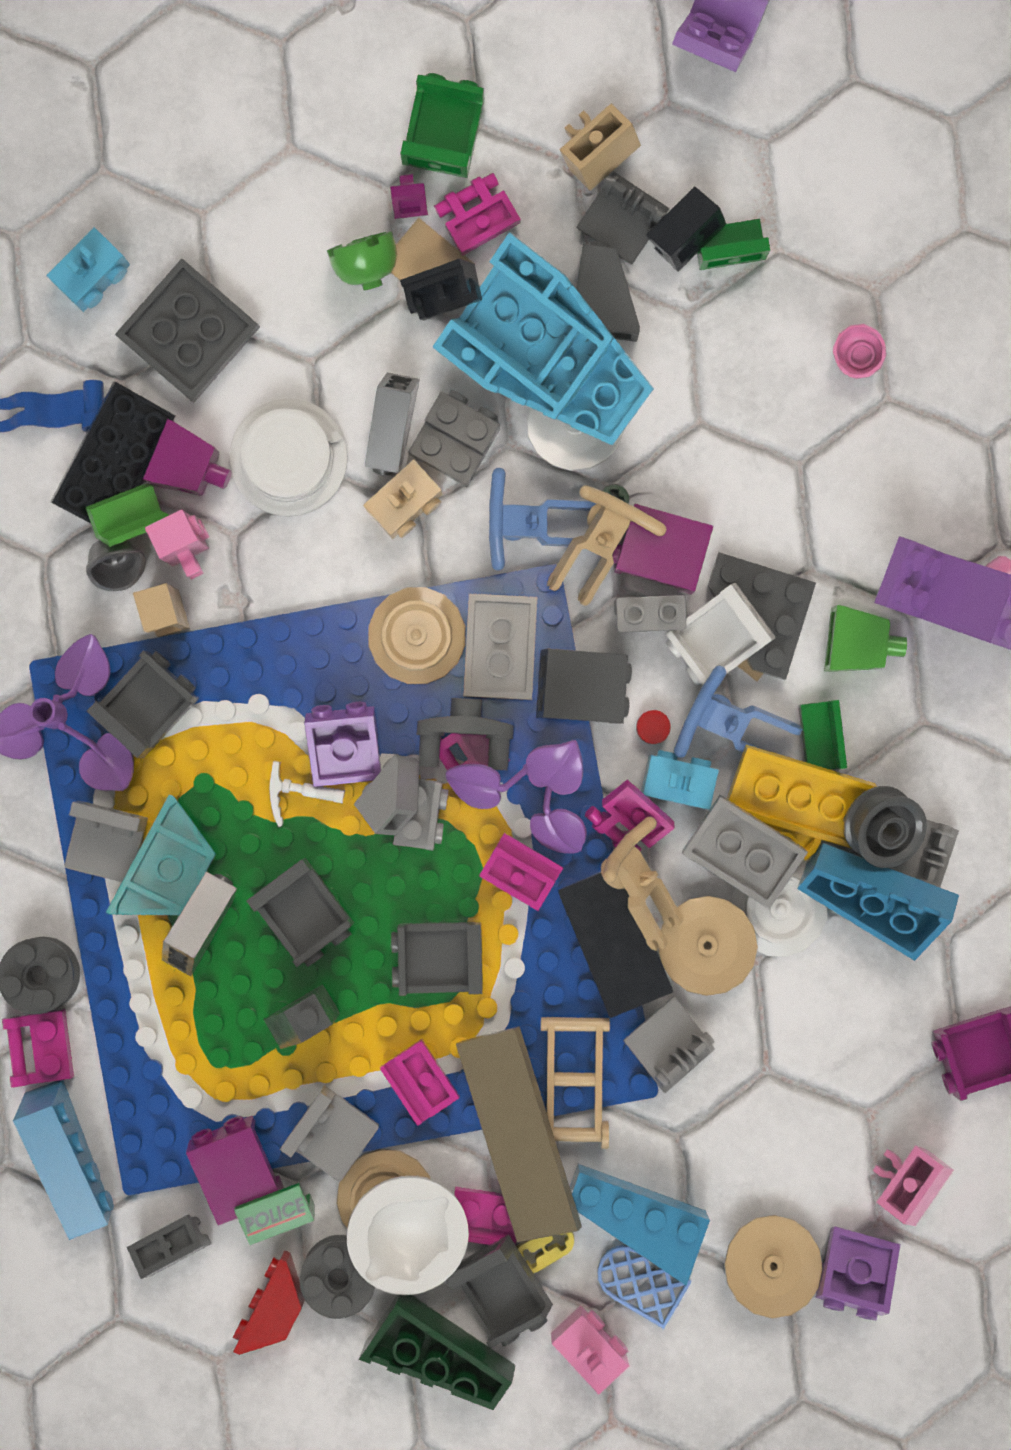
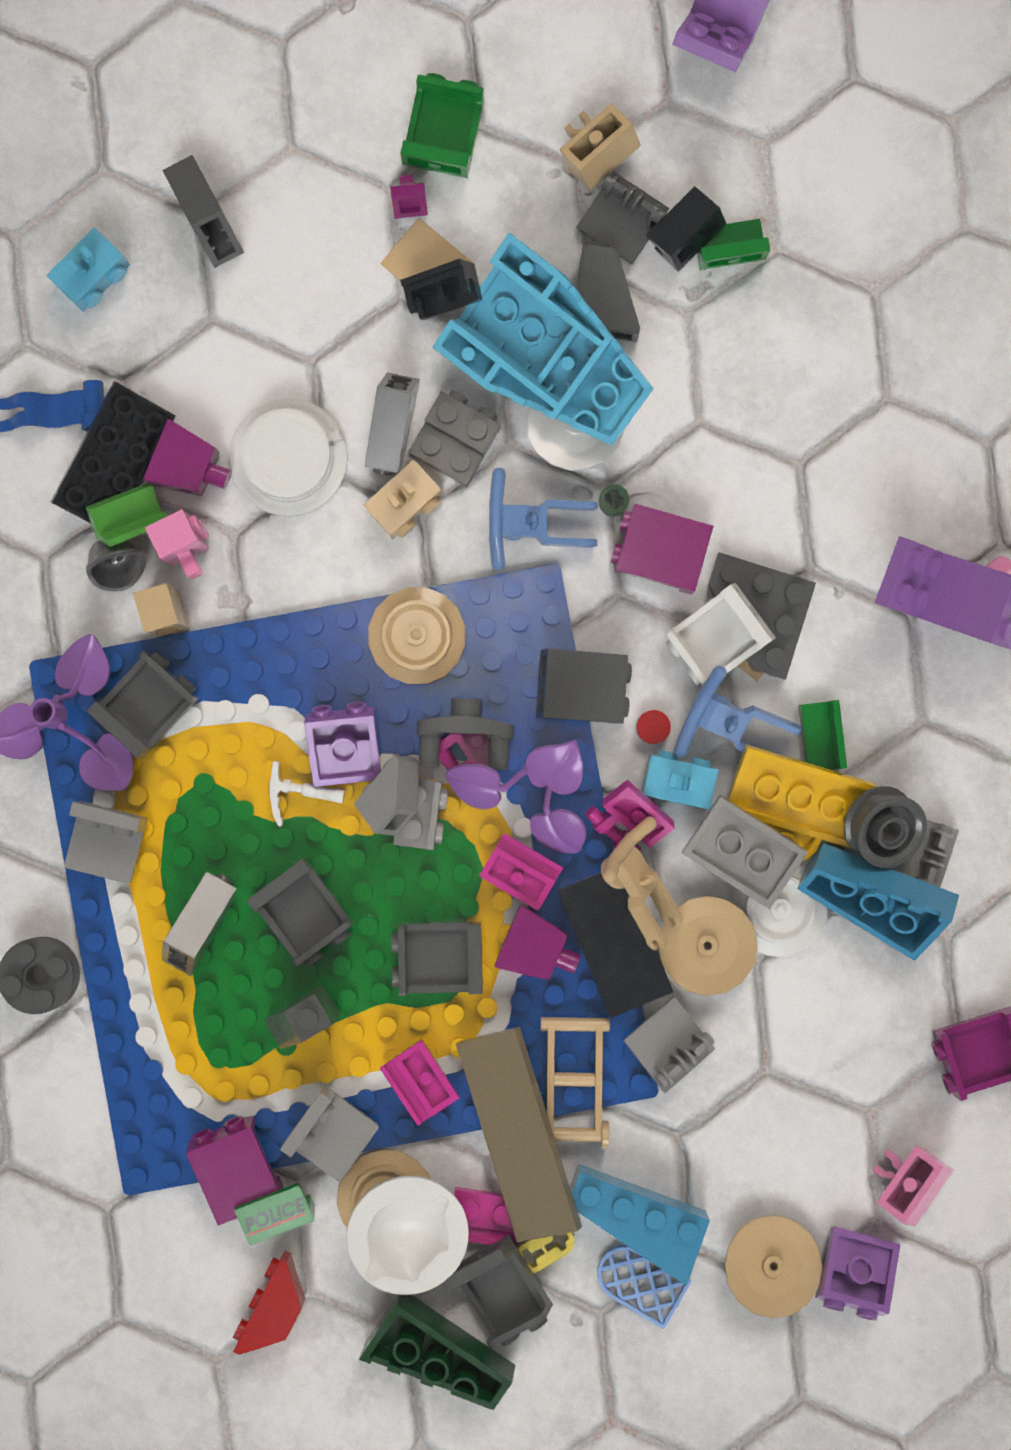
(49, 1047): dark pink plate -> none
(63, 1159): dark azure wedge -> none
(165, 867): teal wing -> none
(168, 1246): dark grey hinge -> none
(187, 330): dark grey plate -> none
(203, 211): none -> dark grey slope
(321, 1292): dark grey wheel -> none
(365, 260): bright green cylinder -> none
(482, 222): dark pink plate -> none
(500, 646): light grey plate -> none
(535, 947): none -> magenta torso
(590, 1348): bright pink brick -> none
(606, 525): tan piece -> none
(650, 613): light grey bracket -> none
(859, 351): bright pink hair -> none
(860, 641): bright green torso -> none

